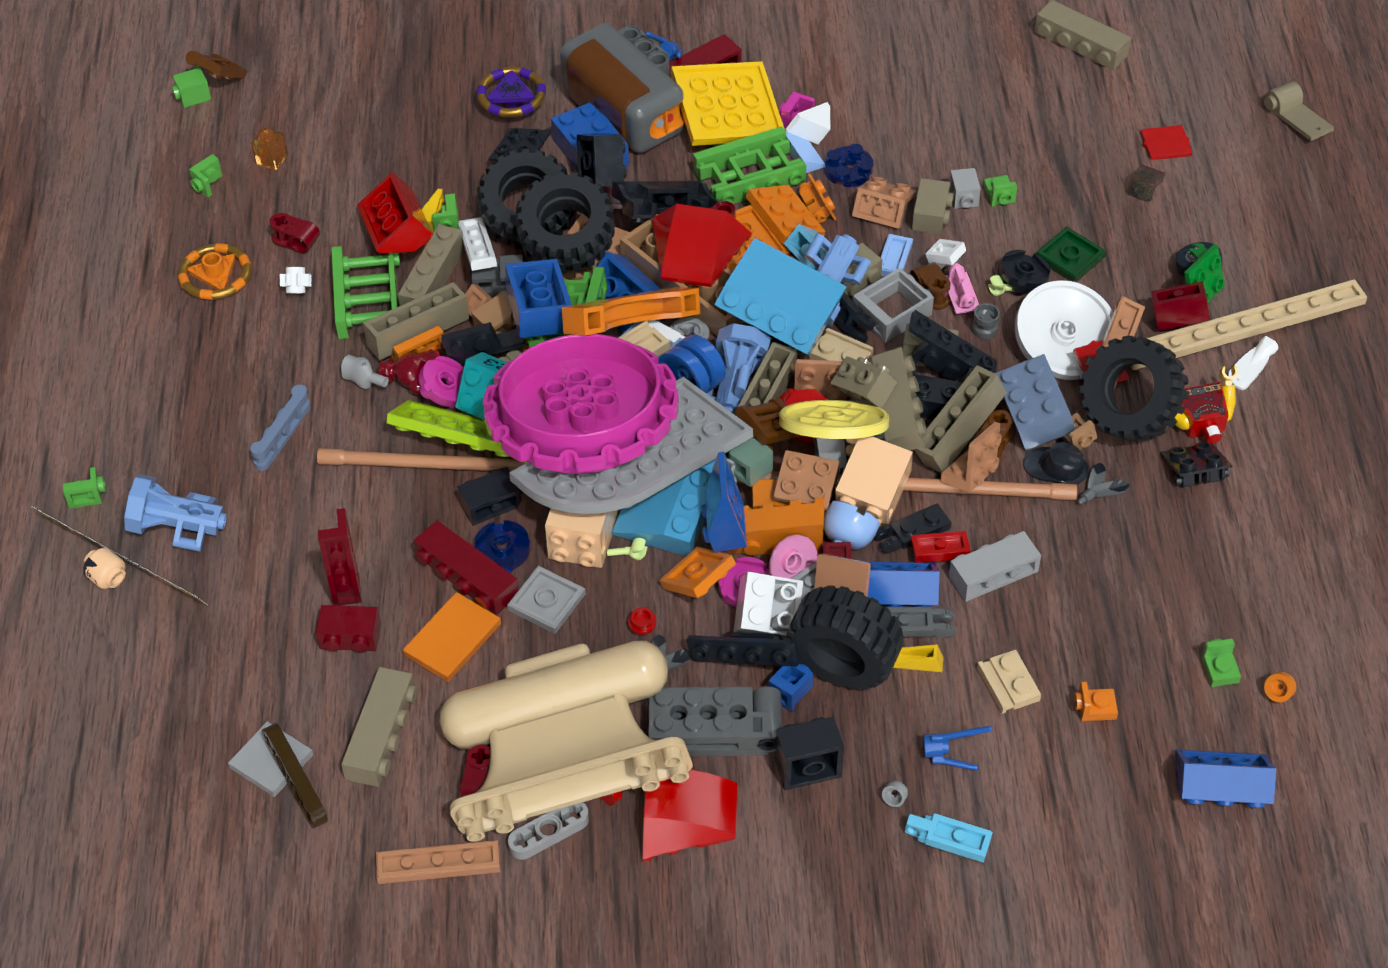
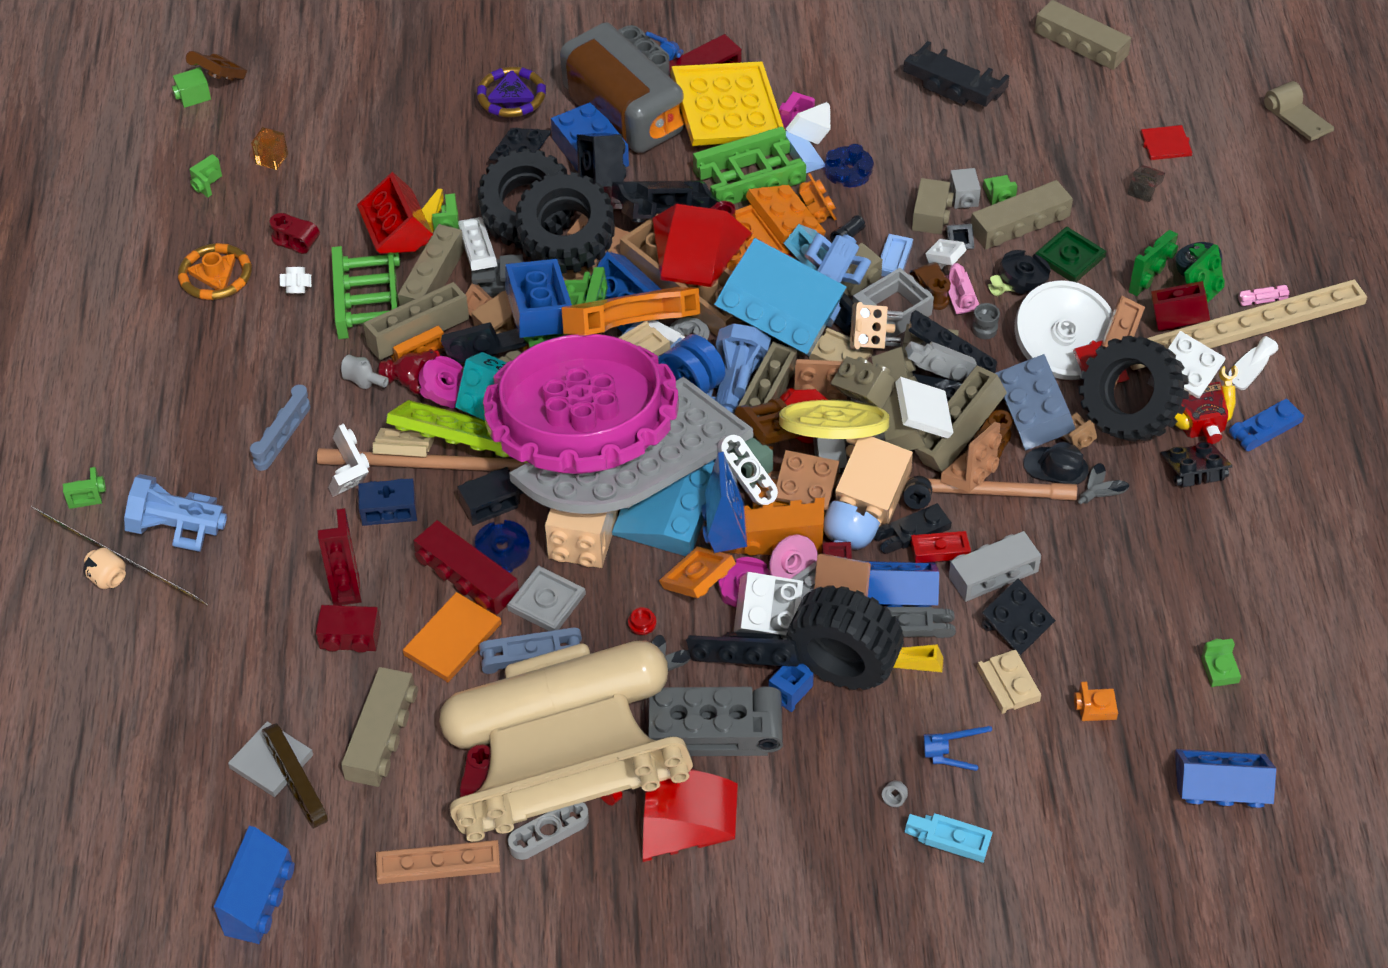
(253, 887): none -> blue slope
(356, 464): none -> white bracket
(387, 502): none -> dark blue brick
(401, 443): none -> tan plate
(524, 647): none -> sand blue plate
(636, 550): yellowish green hand -> none
(753, 490): none -> white beam
(809, 752): black brick -> none
(851, 228): none -> black pin
(862, 328): none -> light nougat piece
(882, 201): nougat bracket -> none
(921, 487): none -> black wheel
(924, 407): none -> white tile
(941, 360): none -> light grey hinge
(954, 78): none -> black bracket
(961, 233): none -> black slope
(1017, 617): none -> black hinge
(1021, 214): none -> dark tan brick
(1152, 262): none -> green wing
(1199, 363): none -> white bracket
(1263, 295): none -> bright pink axle
(1266, 424): none -> blue plate
(1280, 687): orange tile -> none

